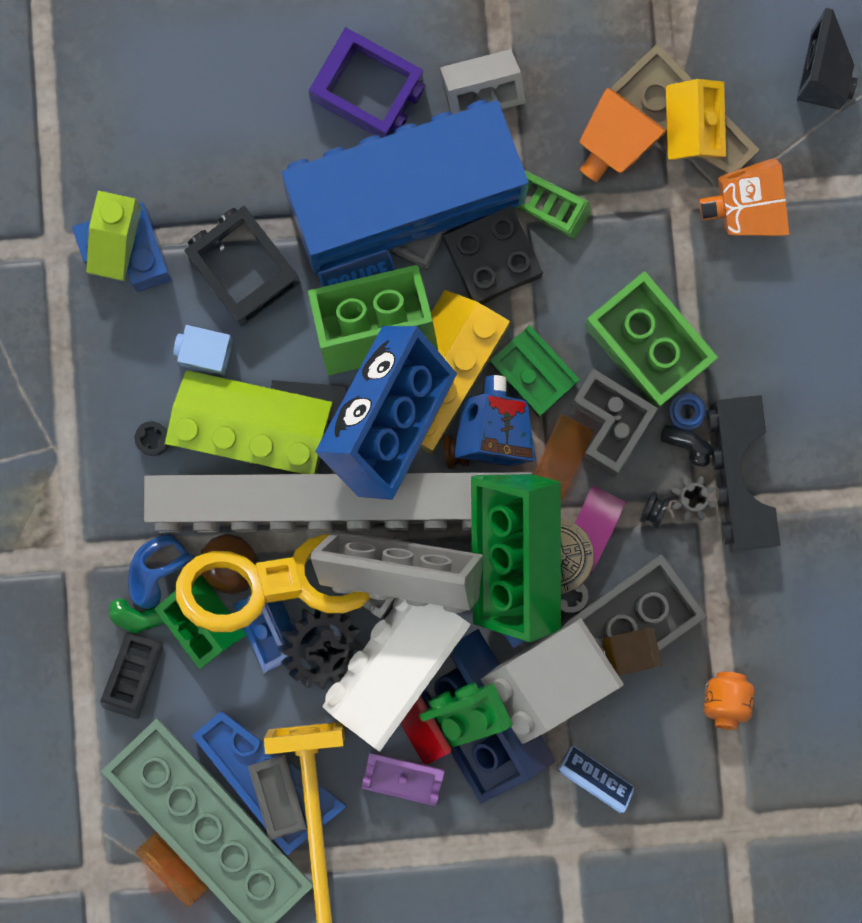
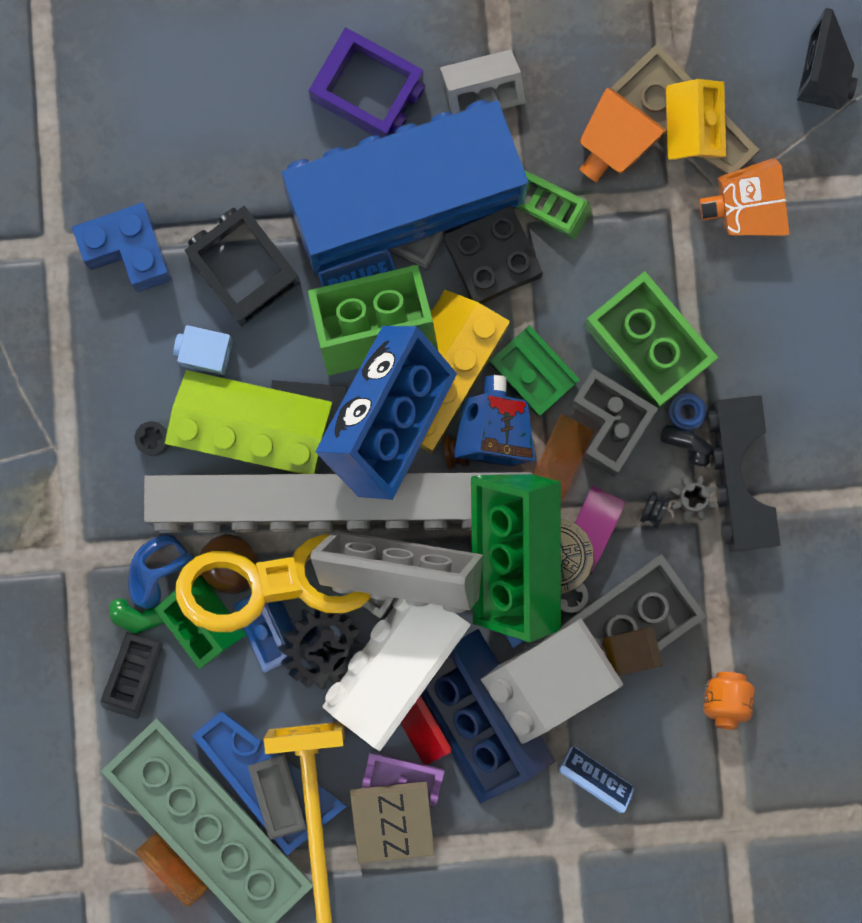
(112, 235): lime slope -> none
(392, 822): none -> dark tan tile
(469, 714): green bracket -> none

